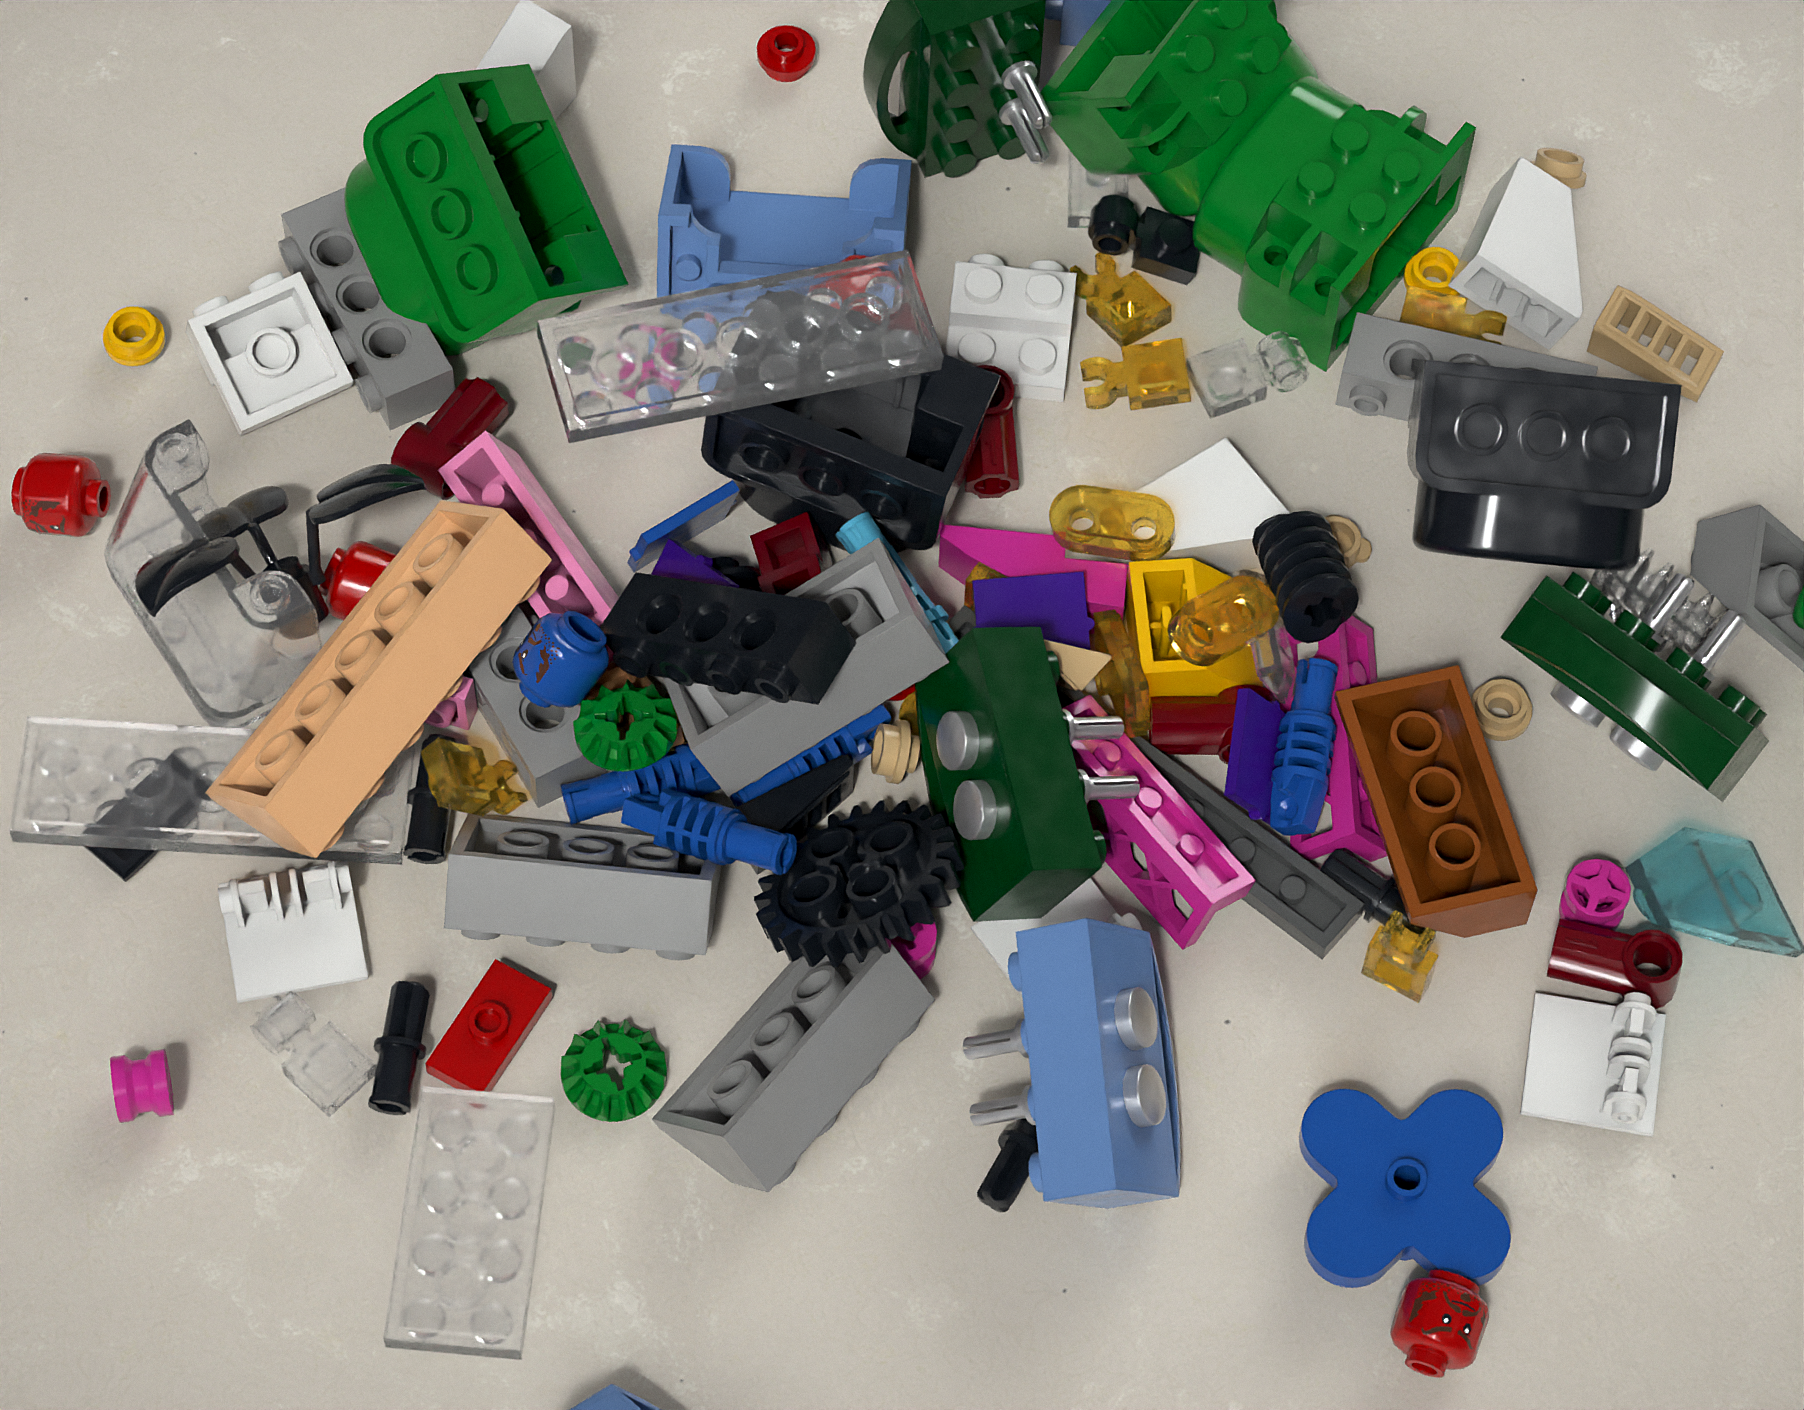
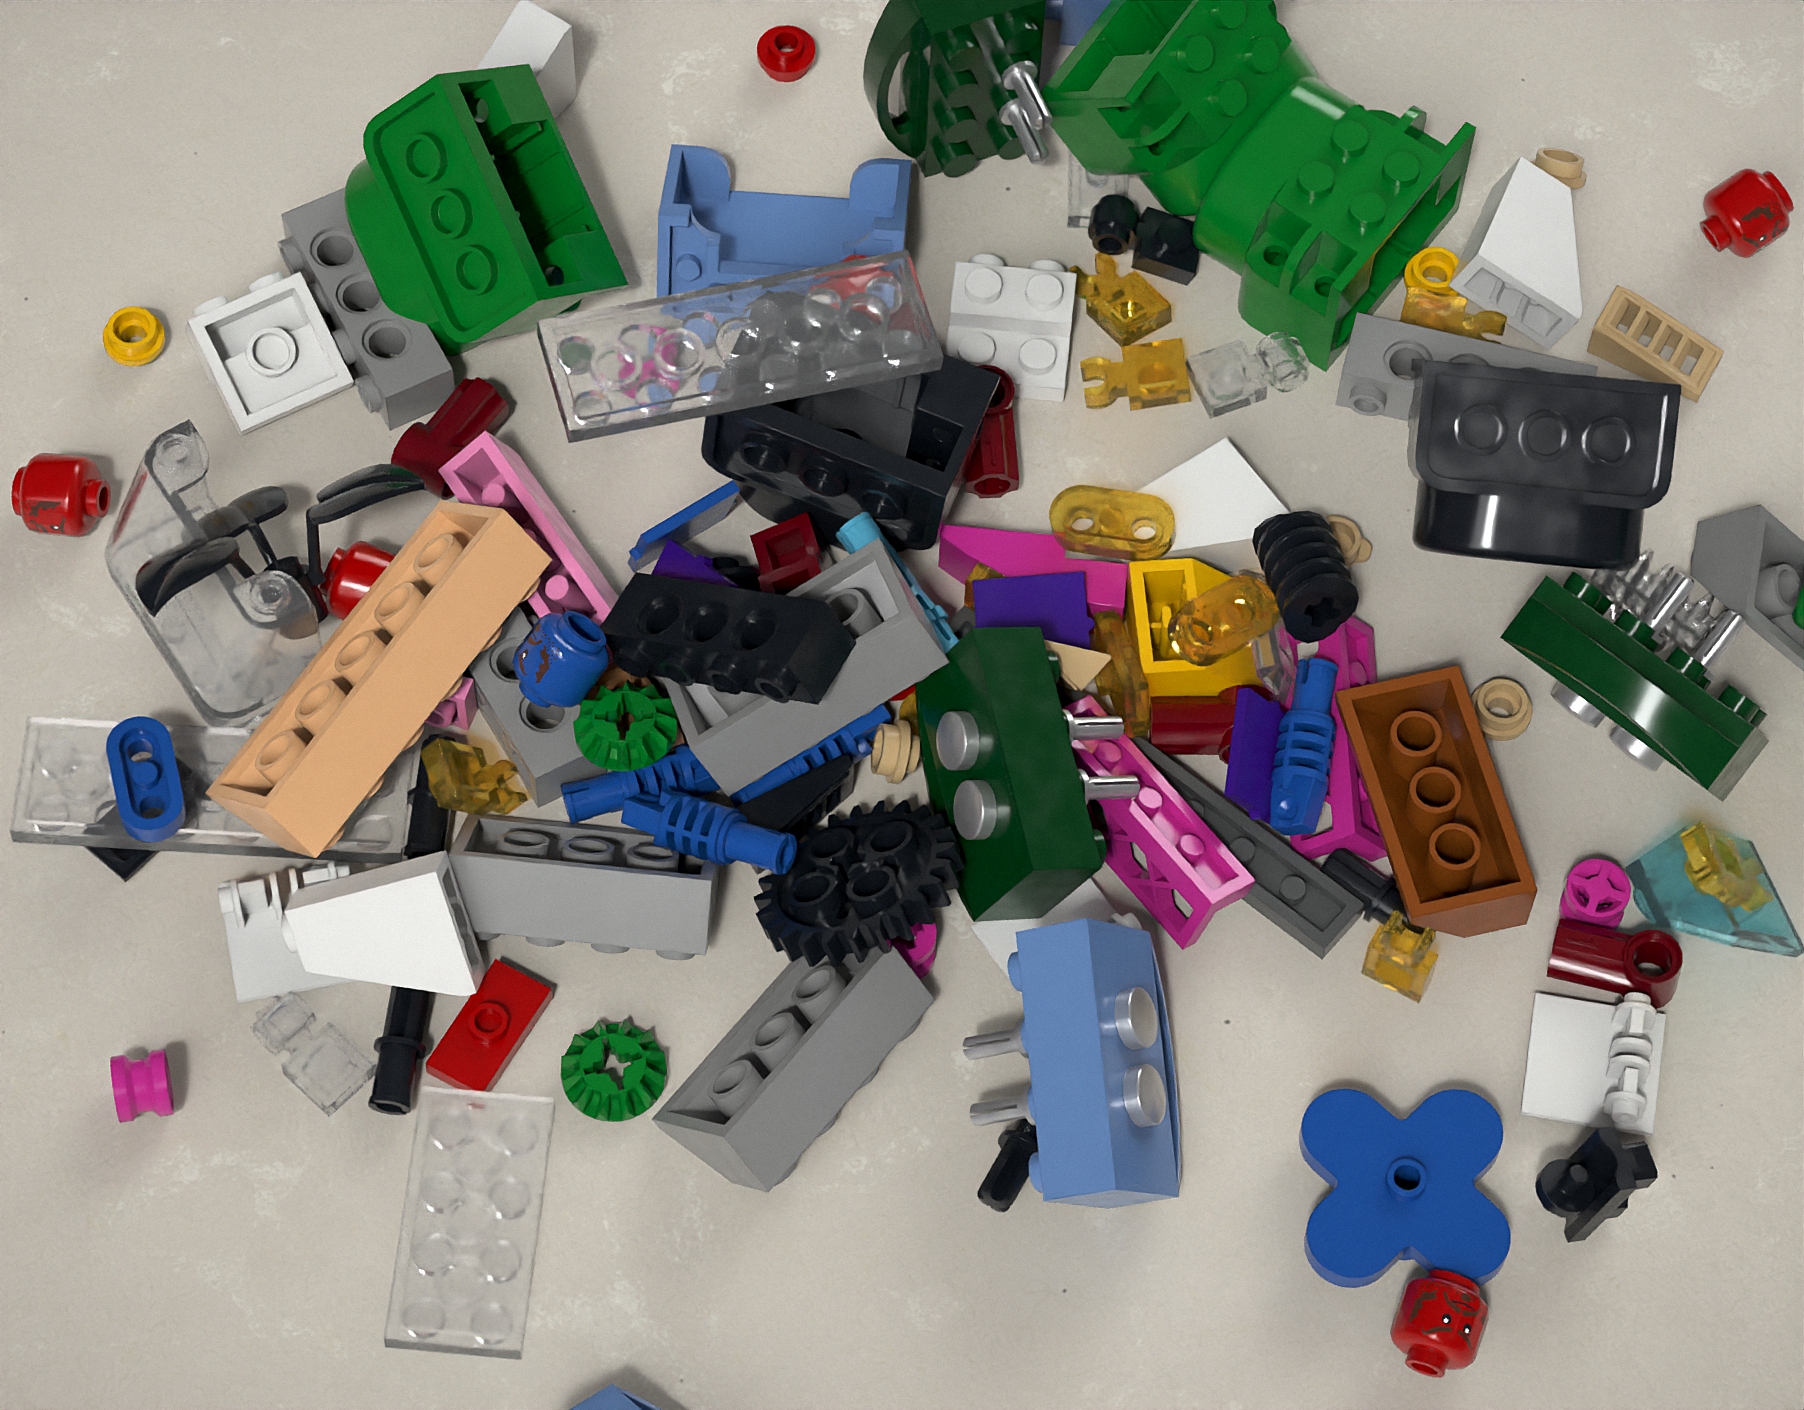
(146, 783): none -> blue plate
(388, 928): none -> white slope
(1595, 1182): none -> black hips
(1719, 870): none -> clear yellow plate
(1746, 212): none -> red head

